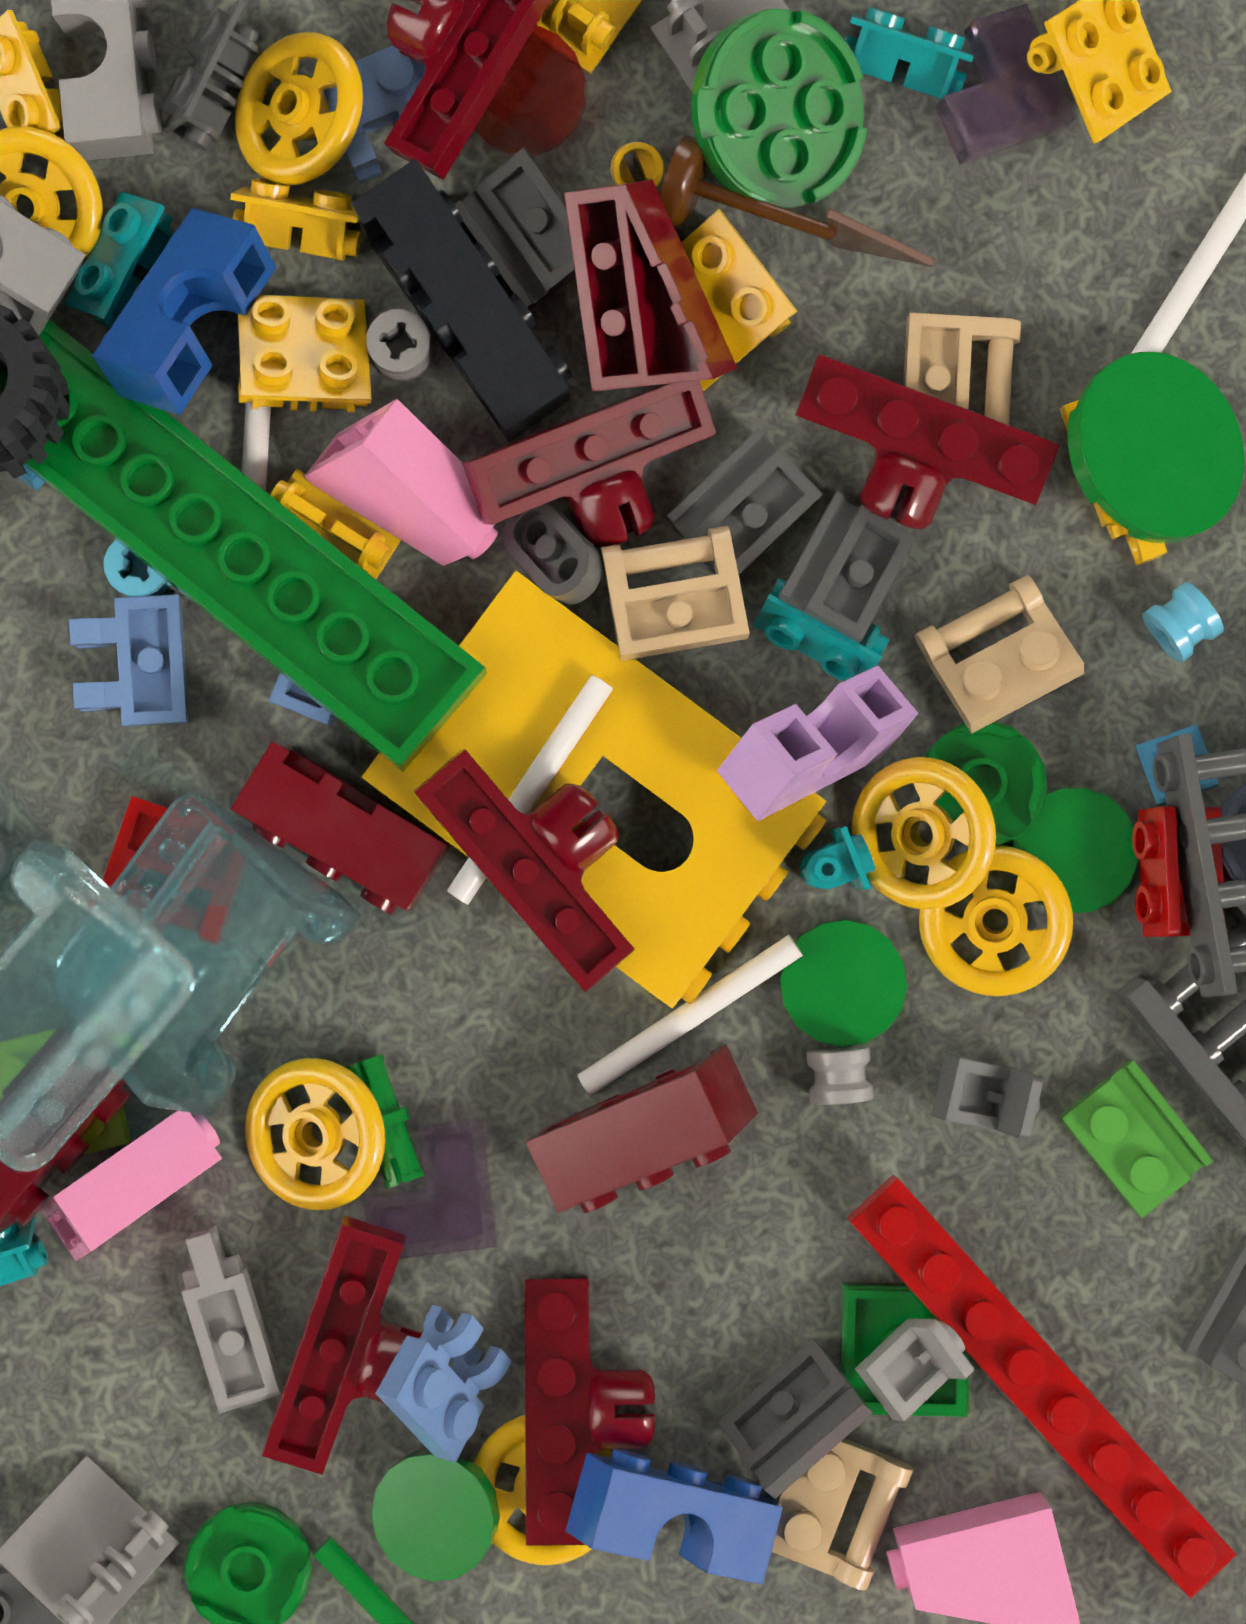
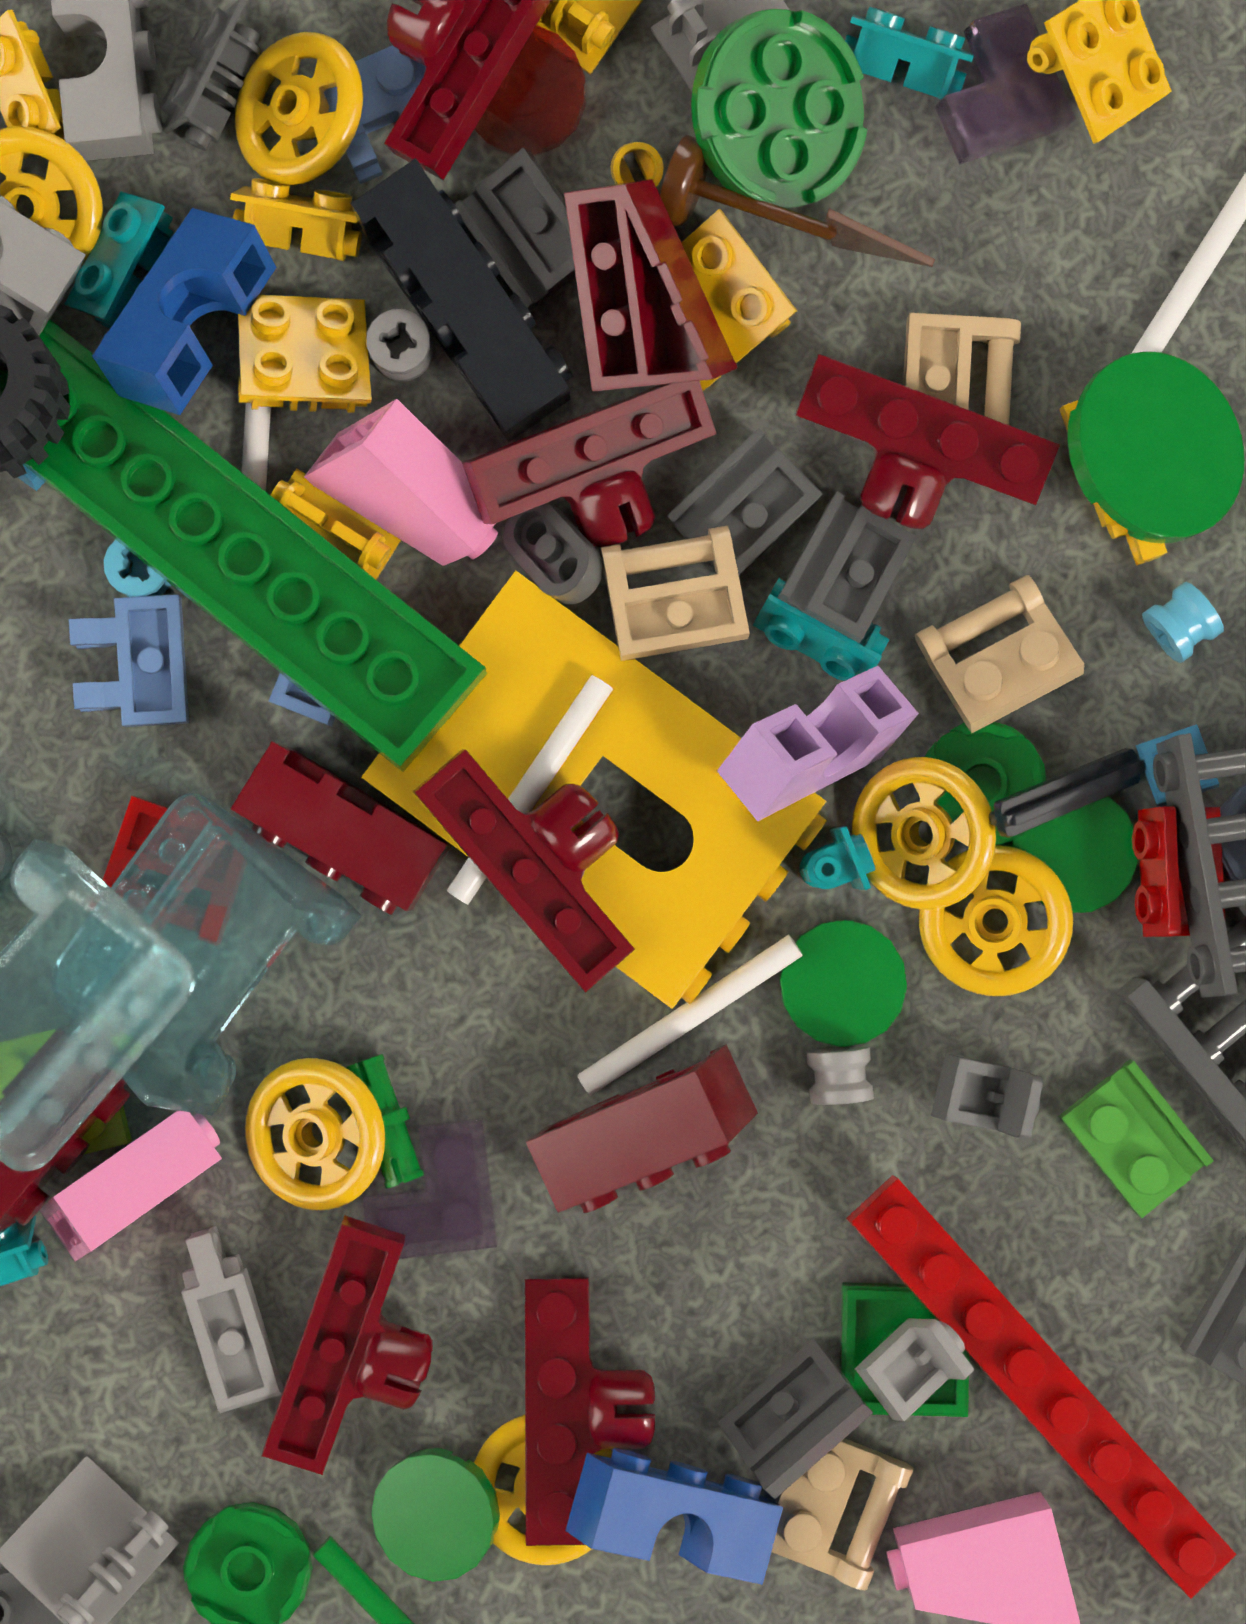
(438, 1399): medium blue plate -> none
(1066, 792): none -> black axle

